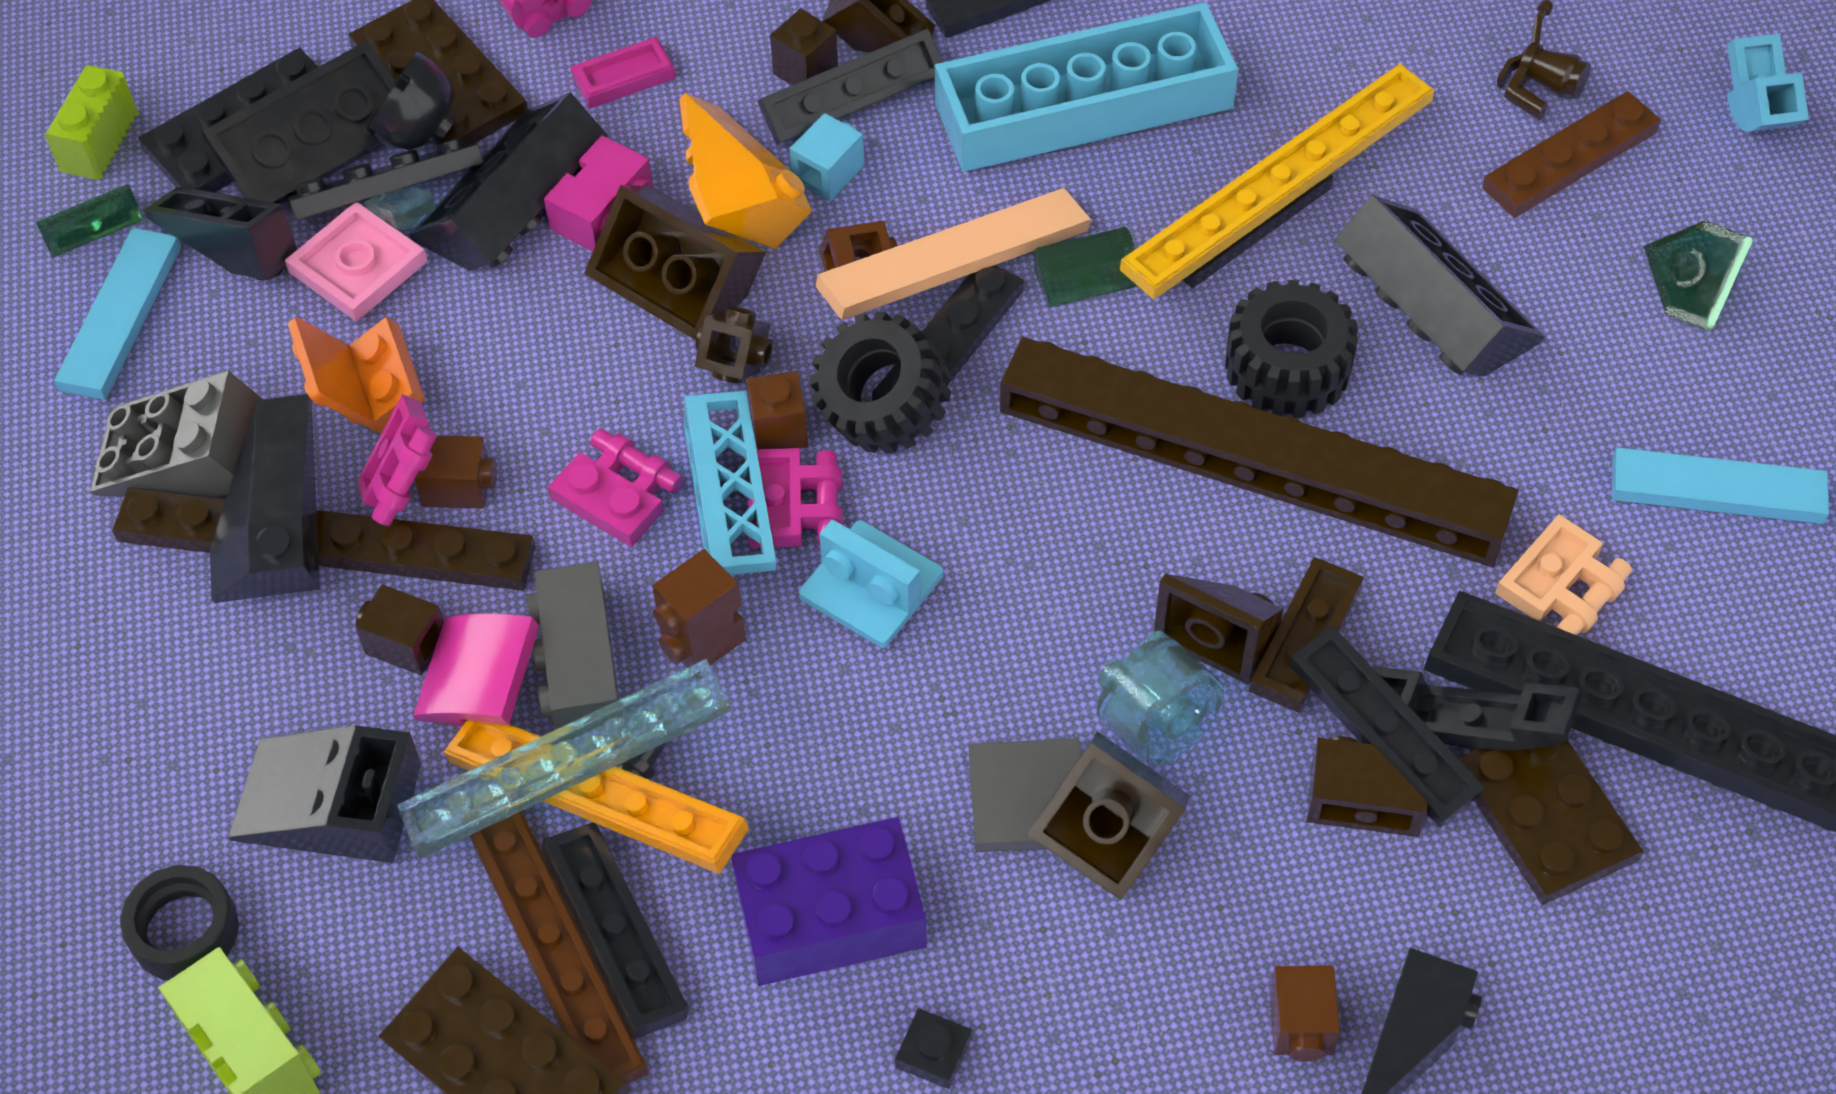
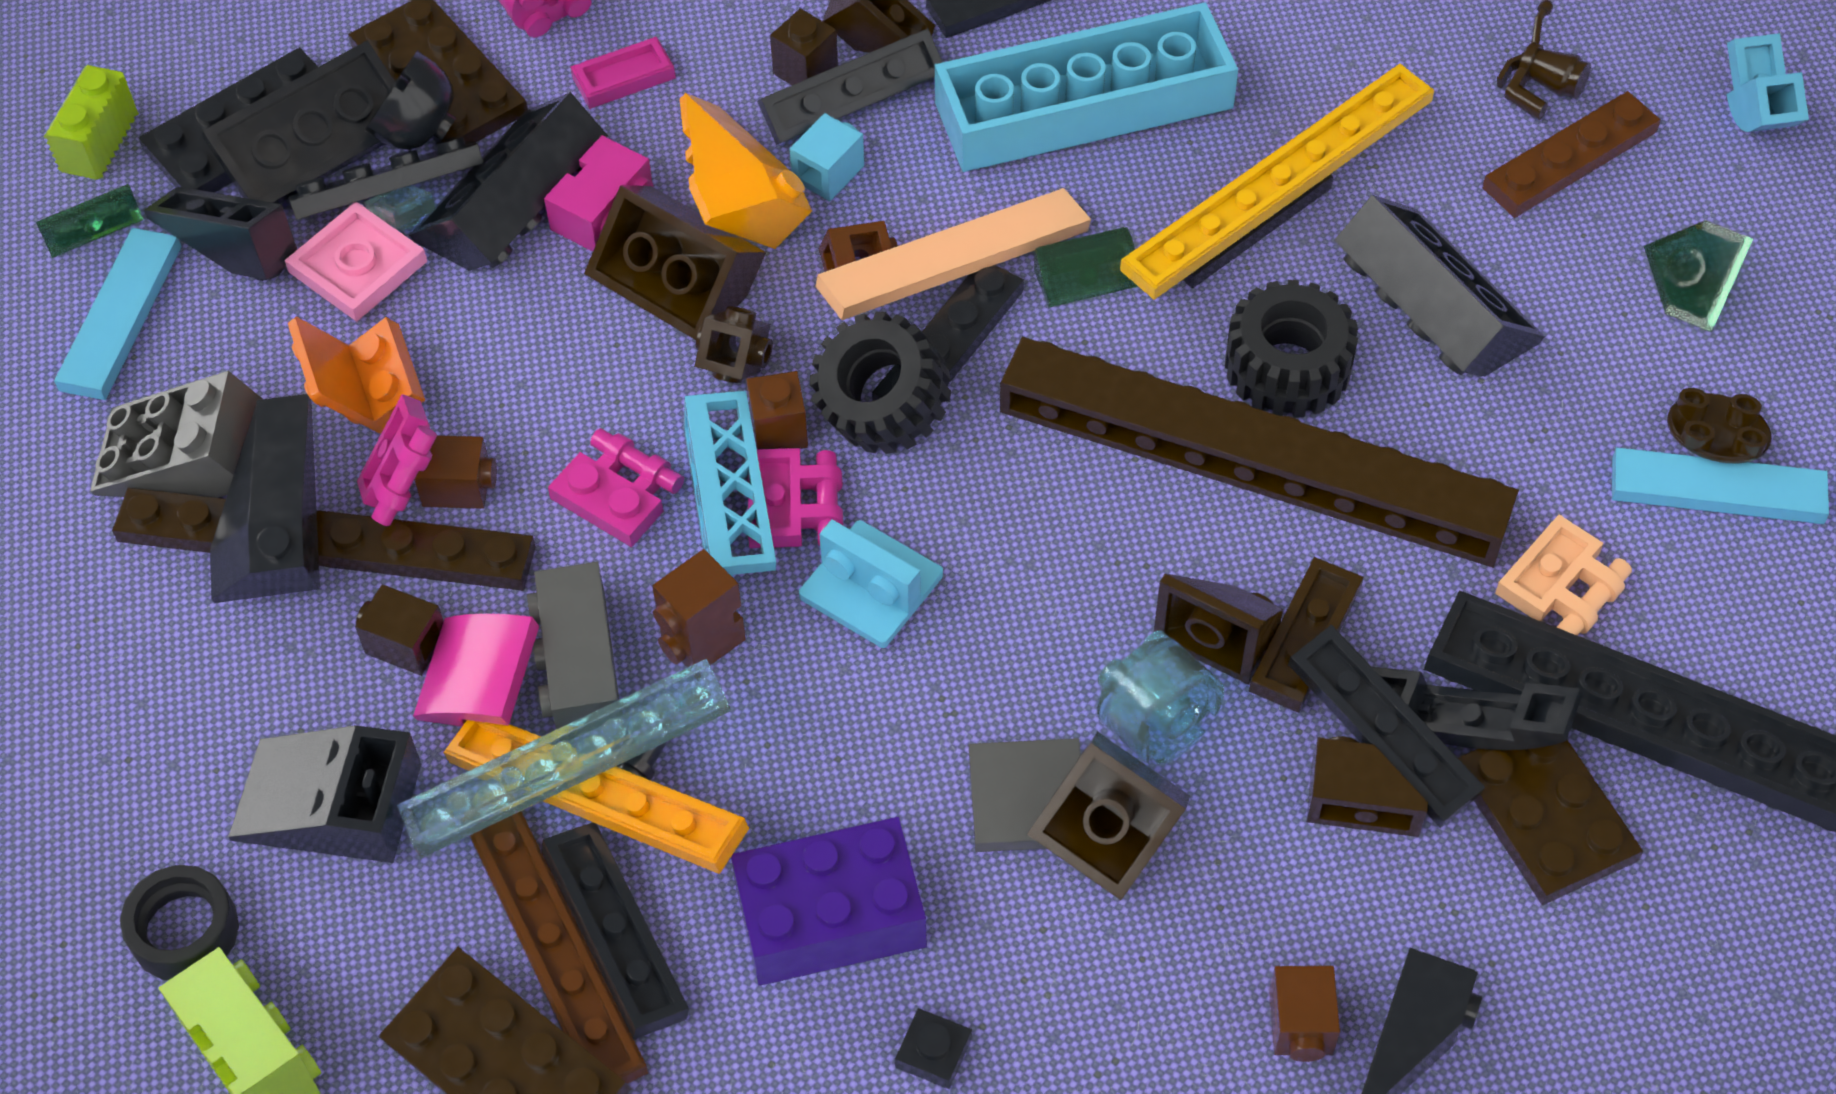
(1719, 426): none -> dark brown dish

